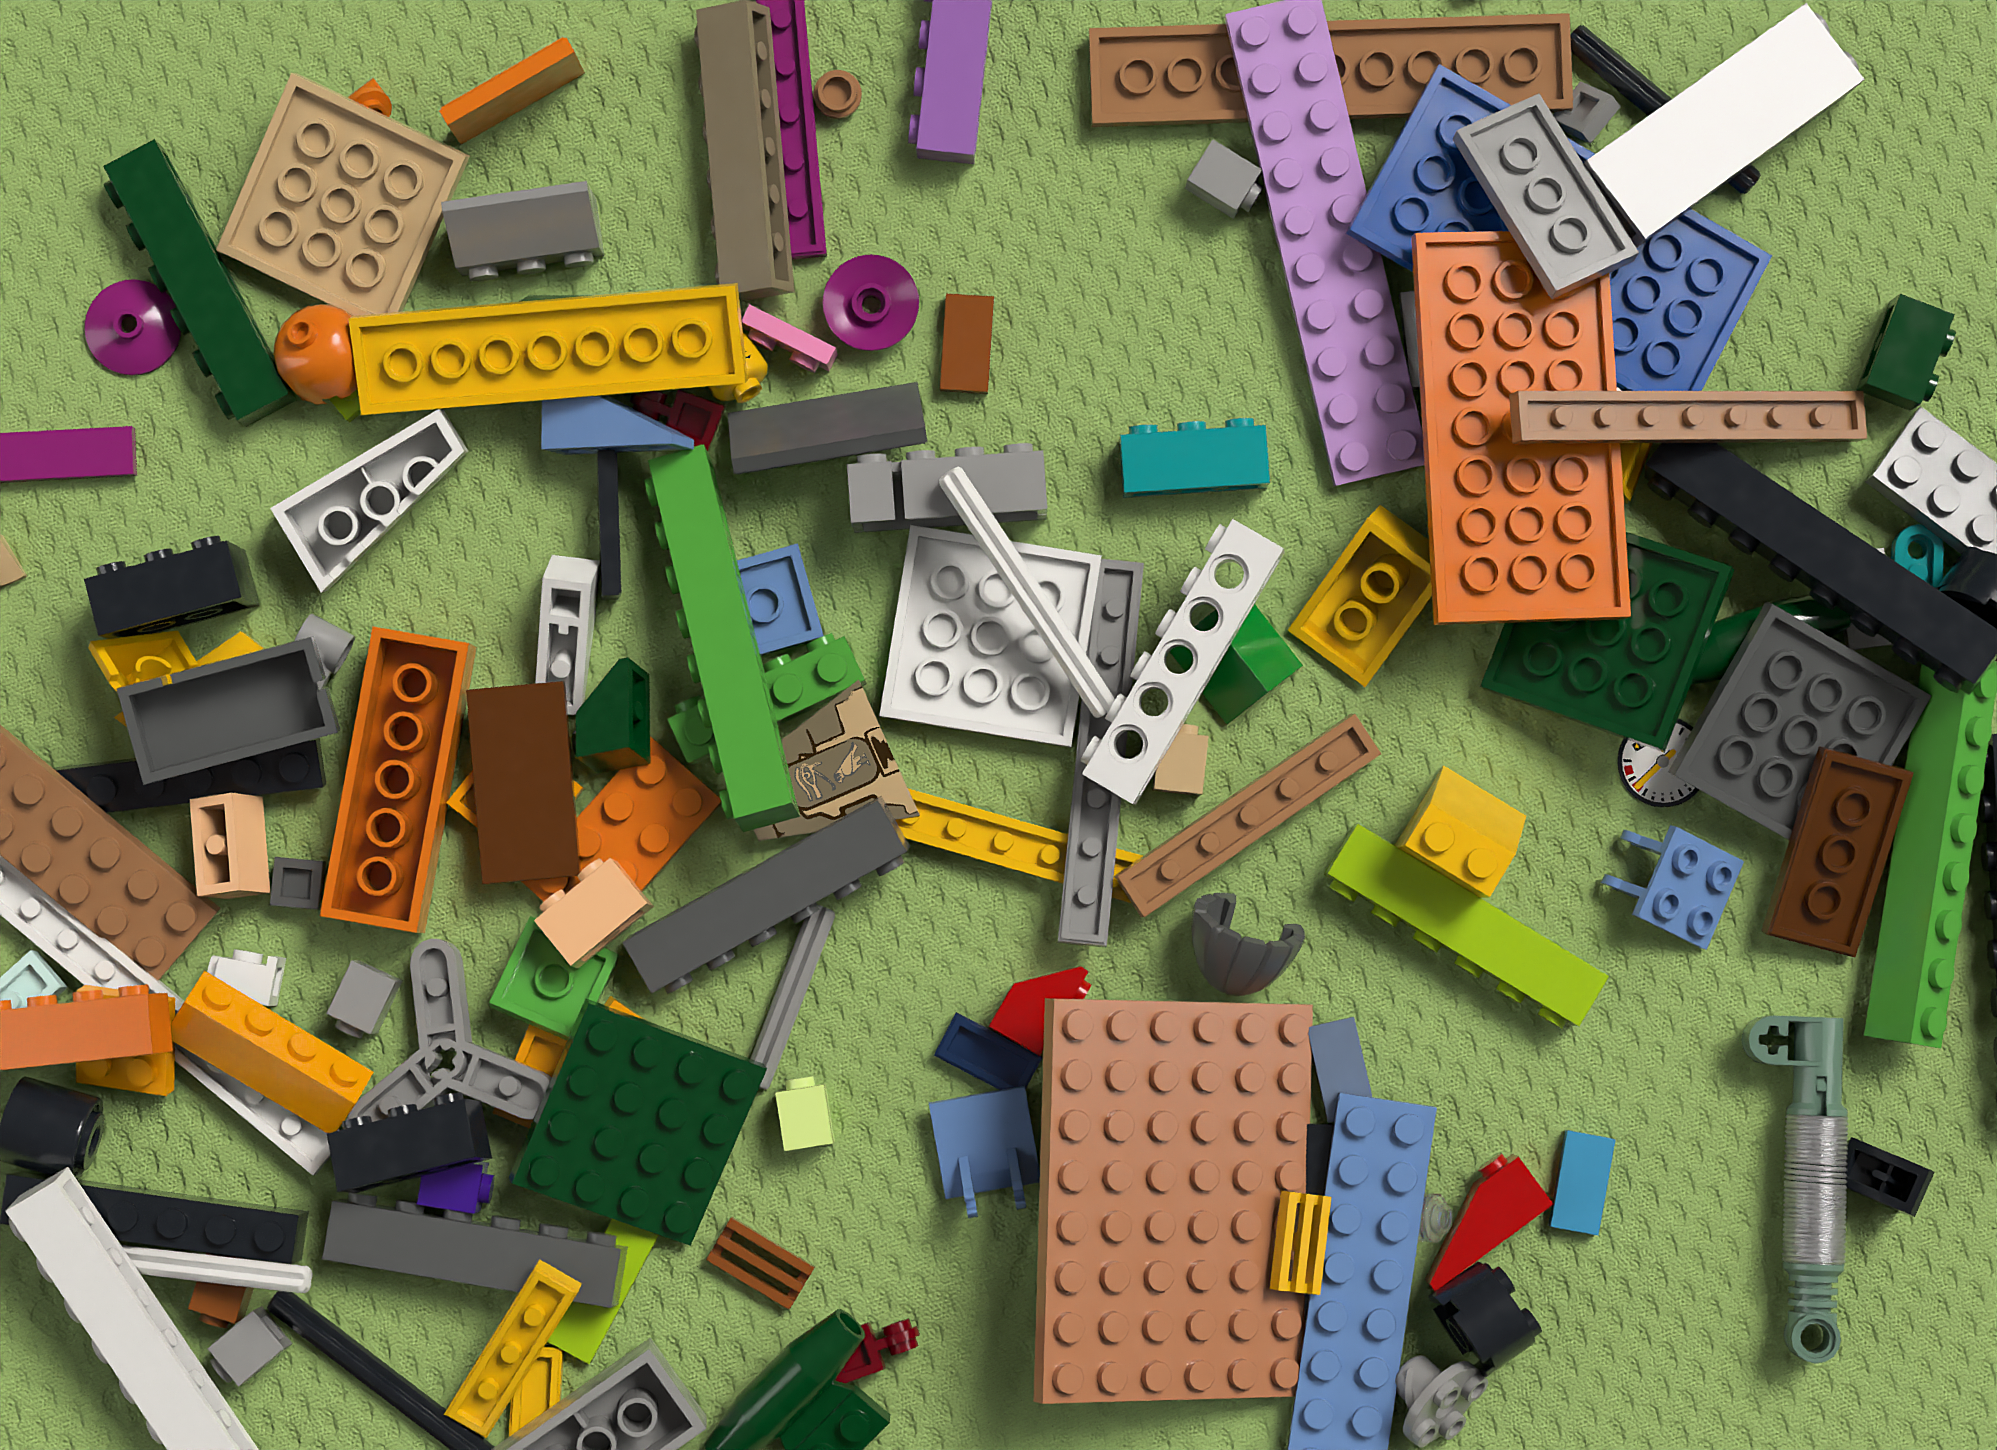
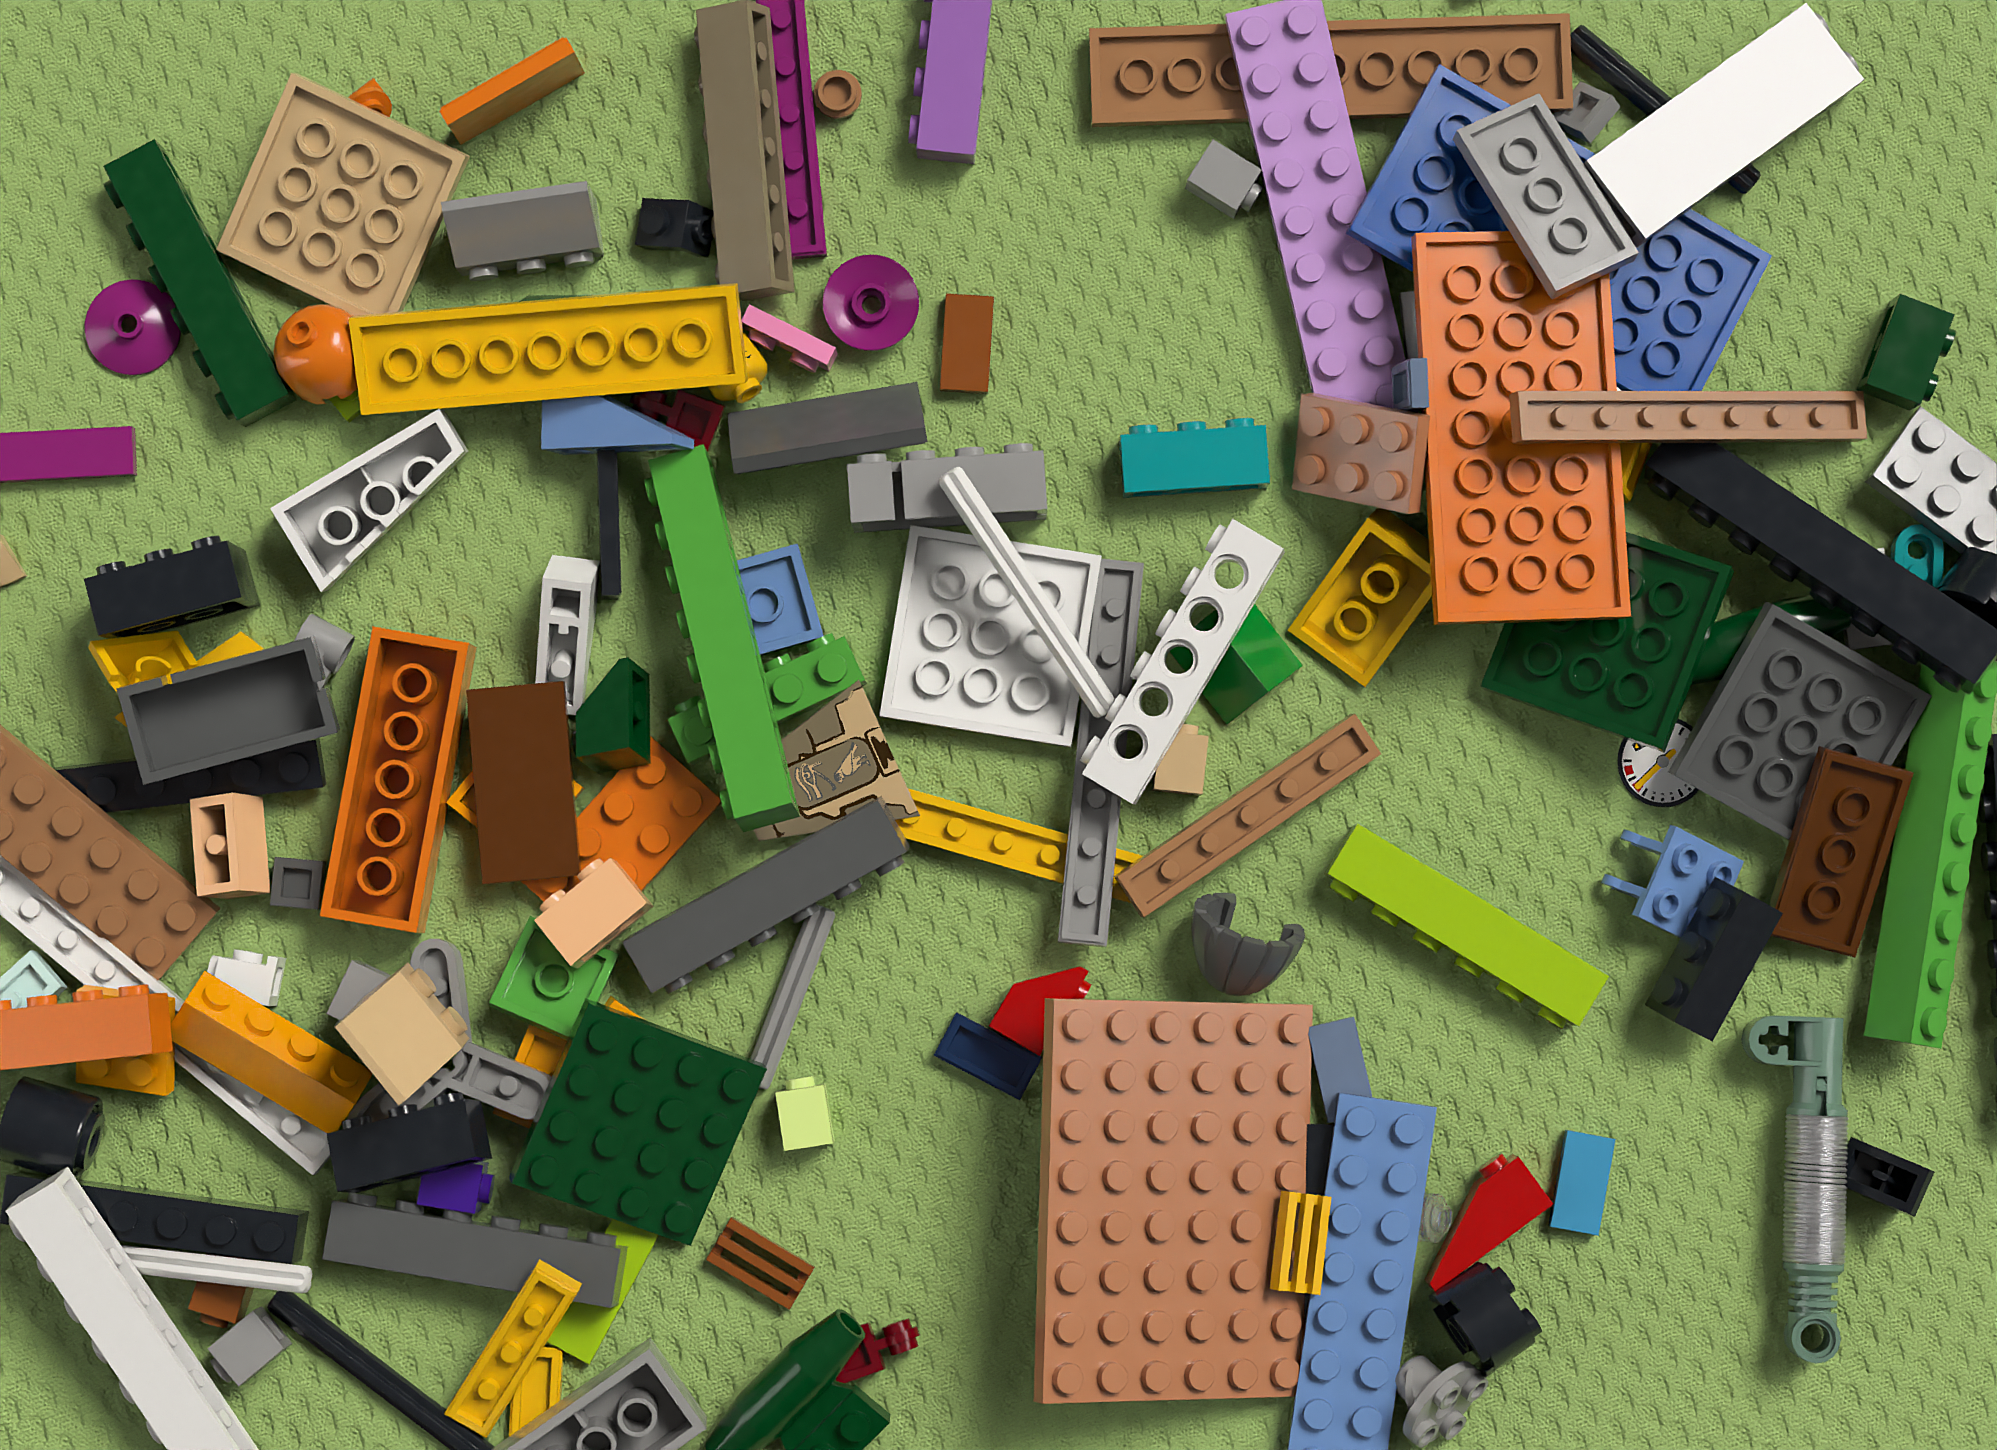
(403, 1032): none -> tan slope
(675, 226): none -> black bracket
(985, 1144): medium blue plate -> none
(1360, 452): none -> nougat plate
(1410, 385): none -> sand blue tile
(1463, 833): yellow slope -> none
(1713, 959): none -> black brick

